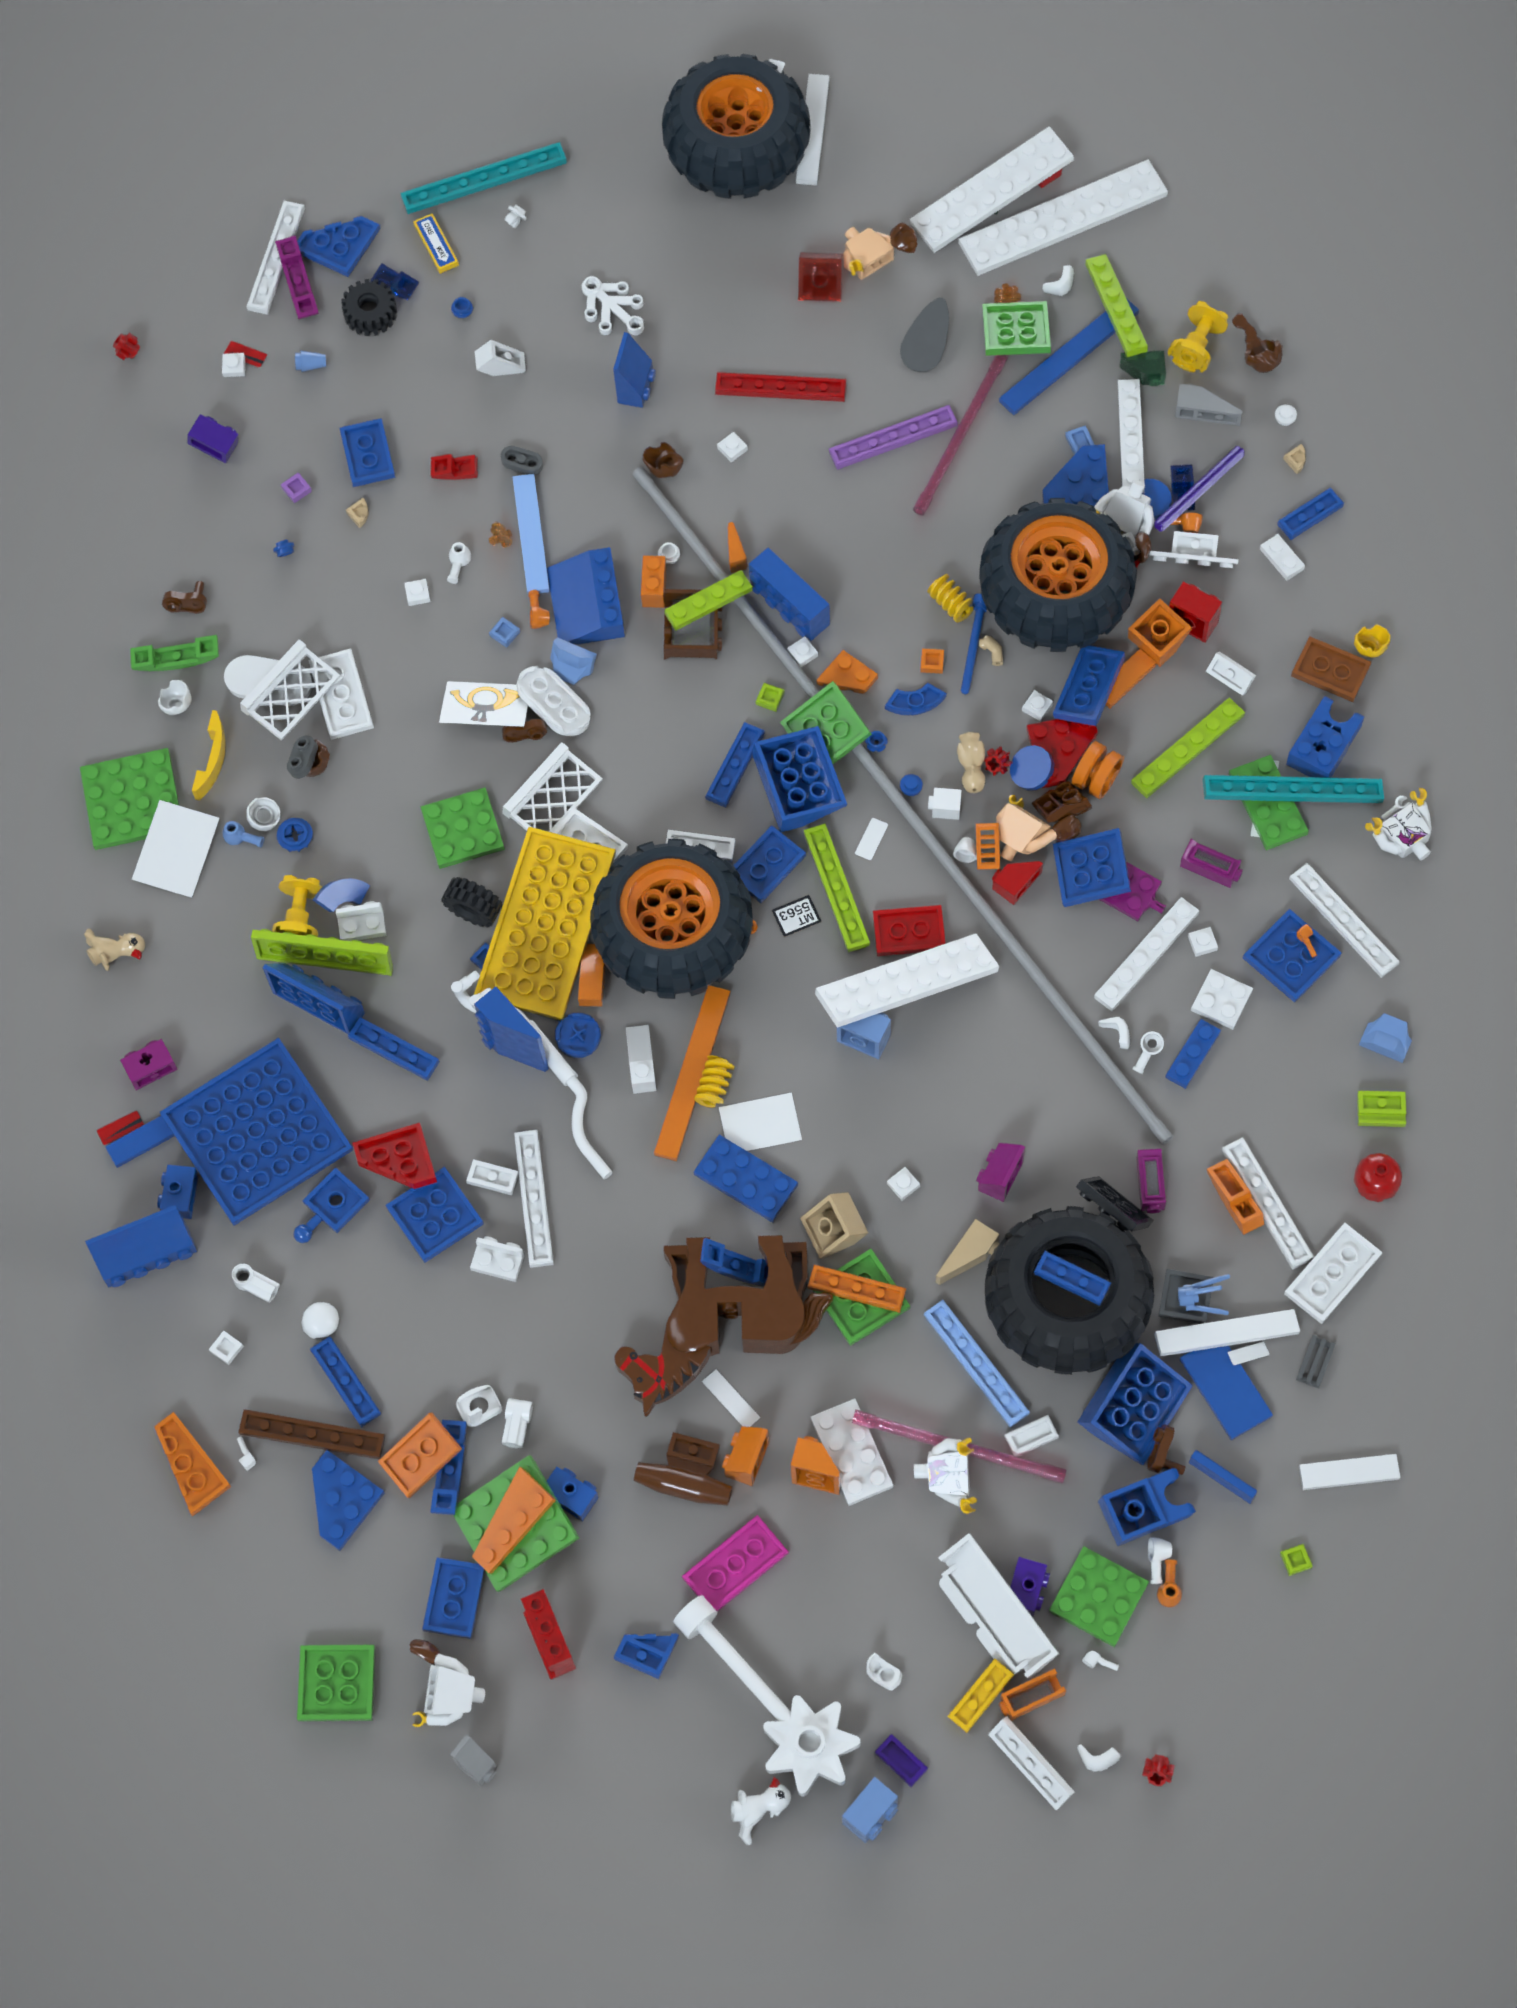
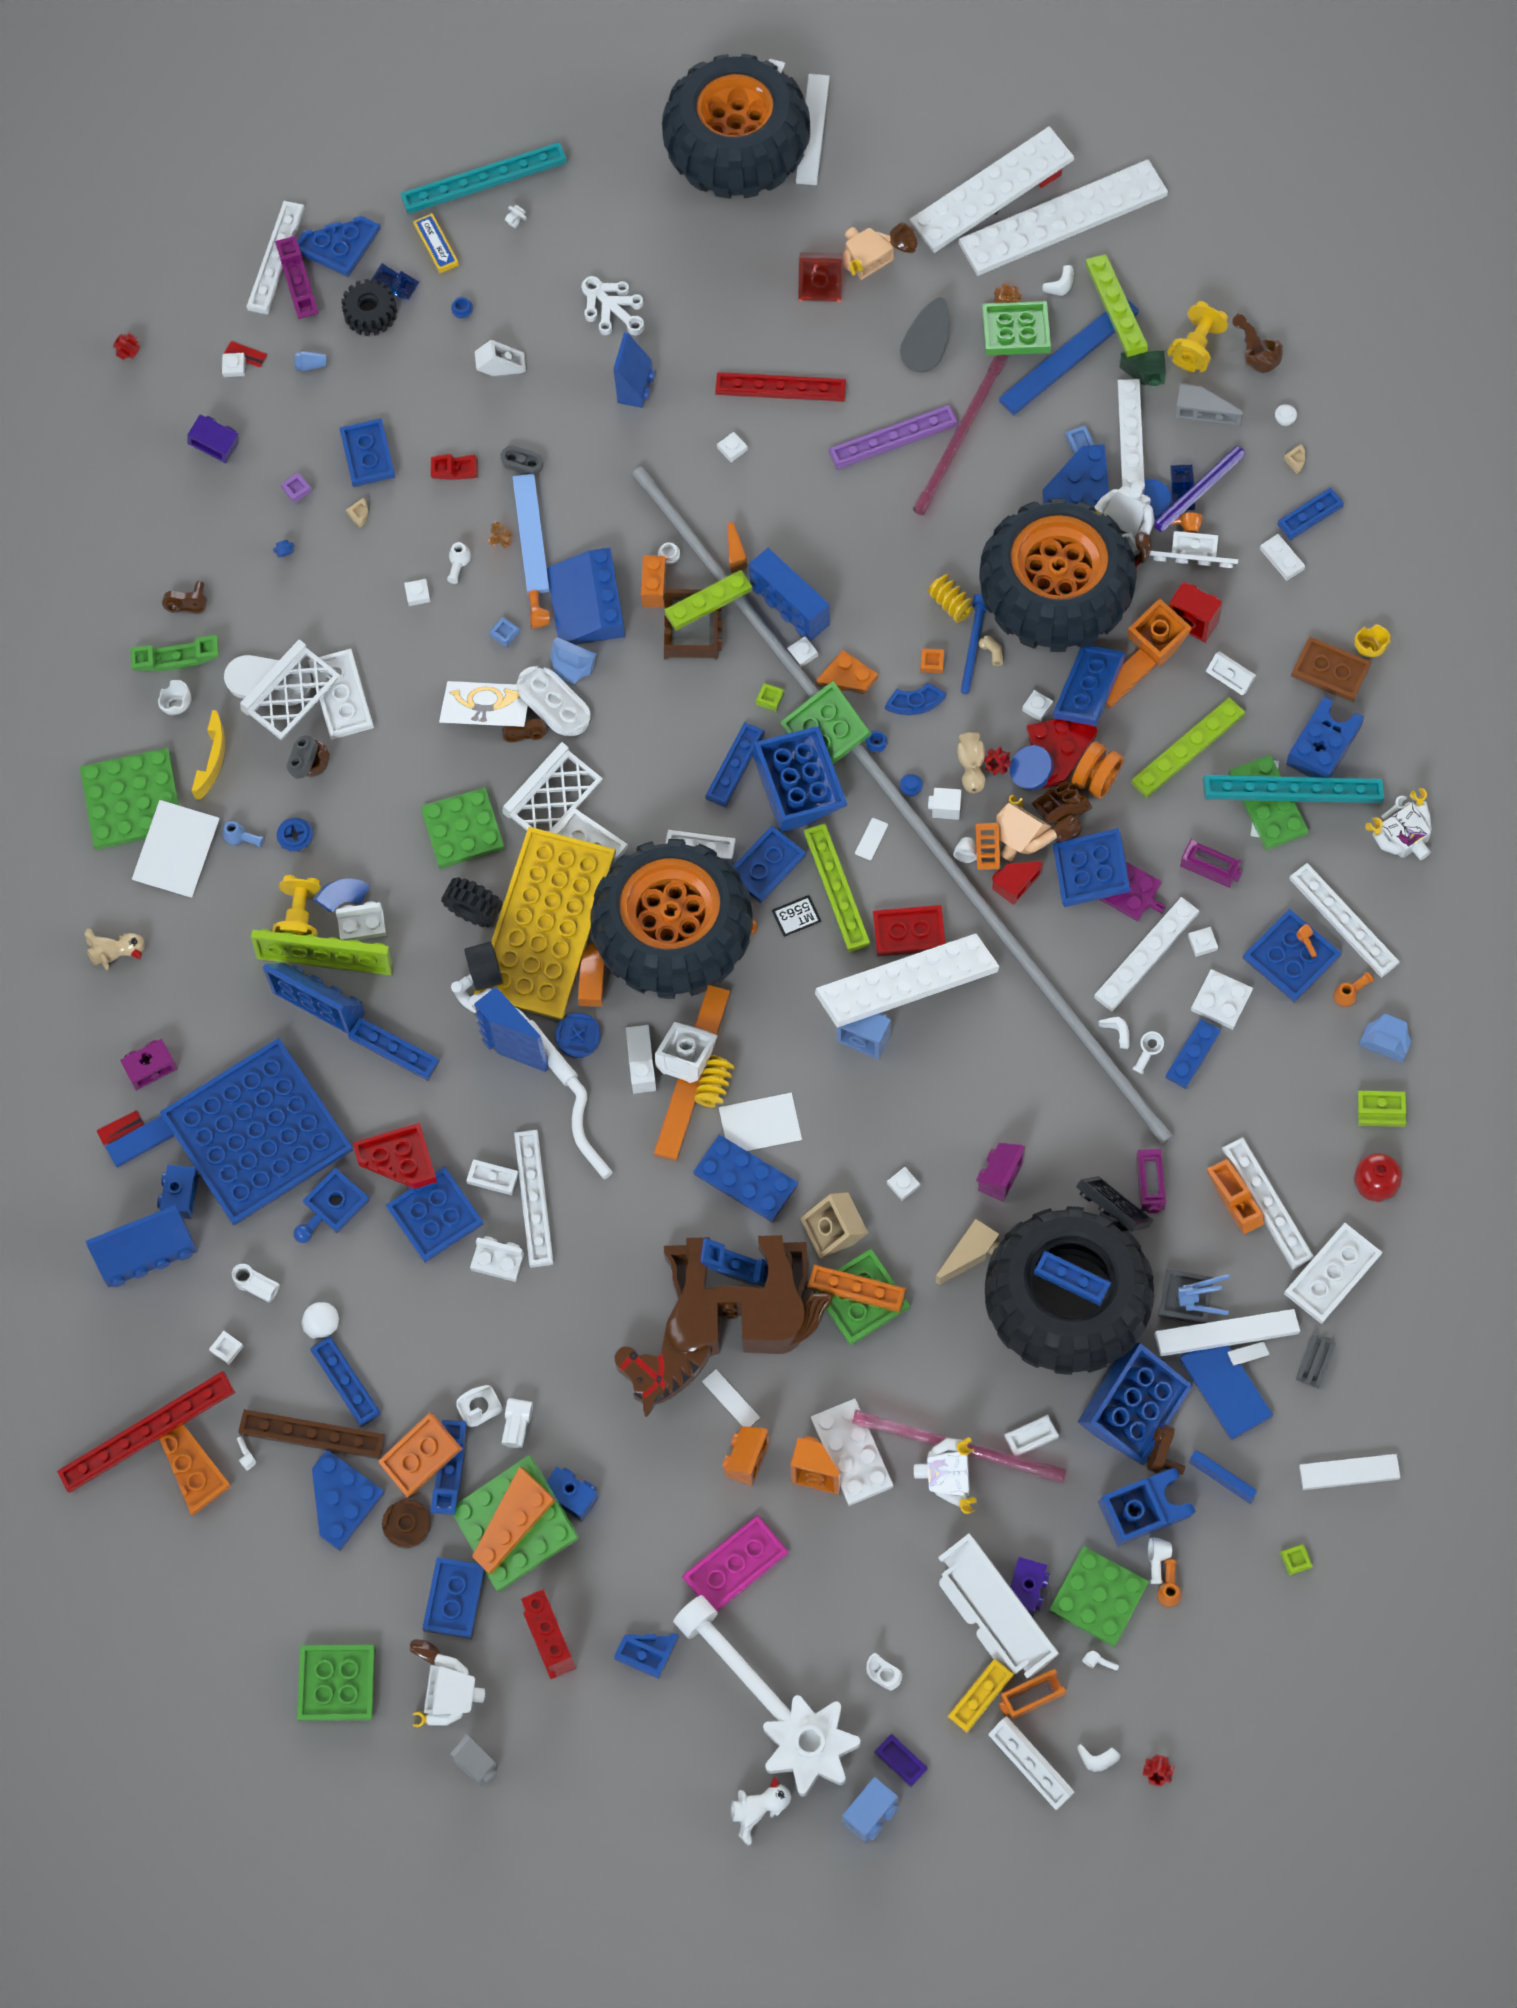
(146, 1431): none -> red tile
(263, 814): white hair -> none
(406, 1523): none -> reddish brown tile
(483, 966): none -> black piece
(662, 460): reddish brown hair -> none
(685, 1052): none -> white slope
(686, 1472): reddish brown plate -> none
(976, 1363): light blue tile -> none
(1347, 1000): none -> orange bar

